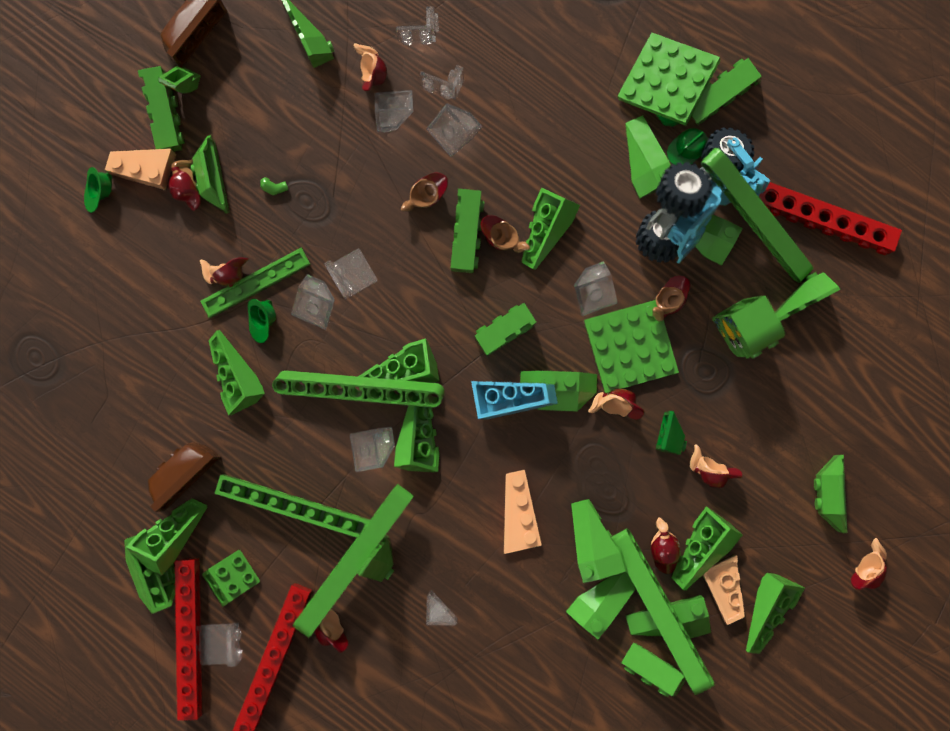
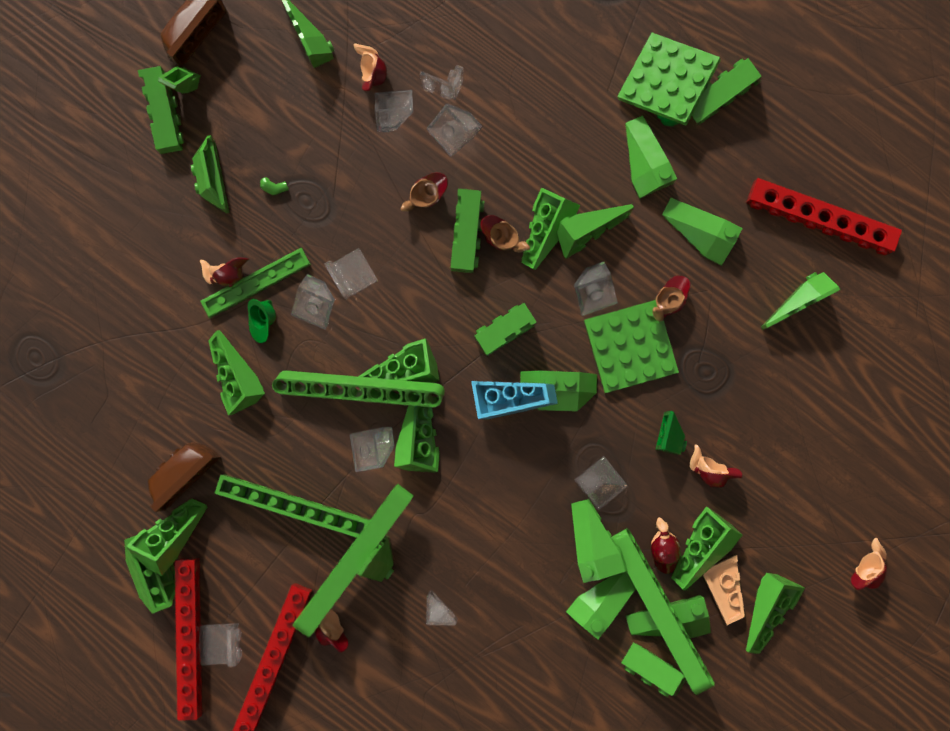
(97, 188): green piece -> none
(142, 166): light nougat wedge -> none
(182, 184): dark red hair -> none
(231, 577): bright green bracket -> none
(425, 34): clear bracket -> none
(520, 520): light nougat wing -> none
(580, 228): none -> bright green wedge
(600, 482): none -> clear slope
(618, 402): light nougat hair -> none
(687, 146): green piece -> none
(692, 197): piece -> none
(749, 326): bright green brick -> none
(756, 214): bright green beam -> none
(831, 493): bright green wedge -> none

